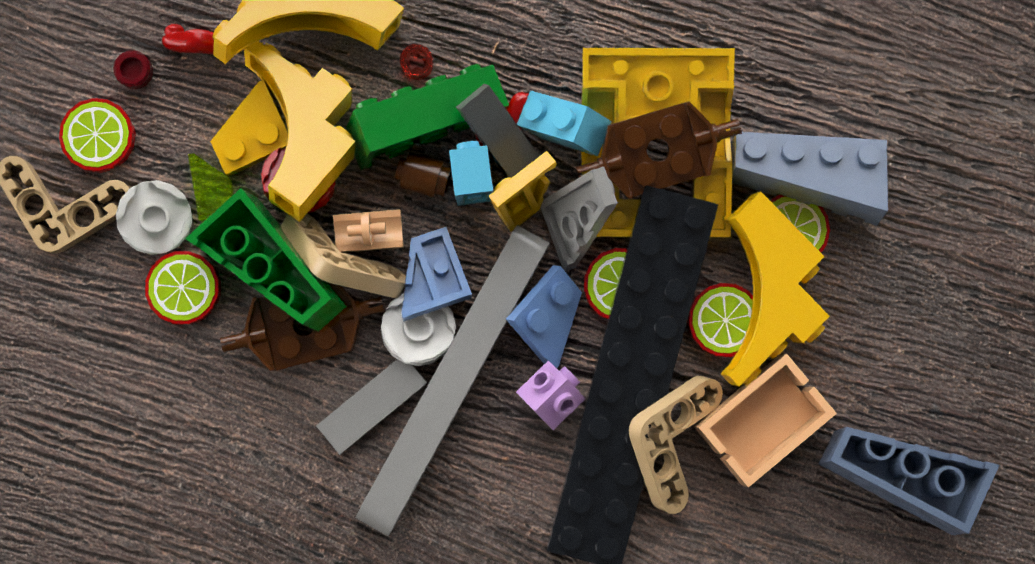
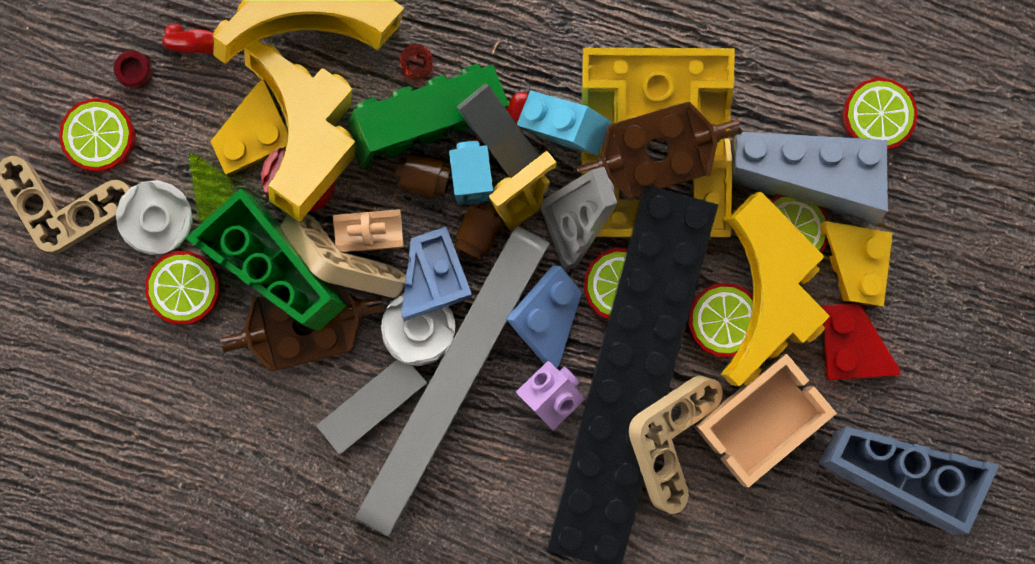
(478, 230): none -> reddish brown brick
(853, 345): none -> red wing
(860, 260): none -> yellow wing
(880, 111): none -> lime tile

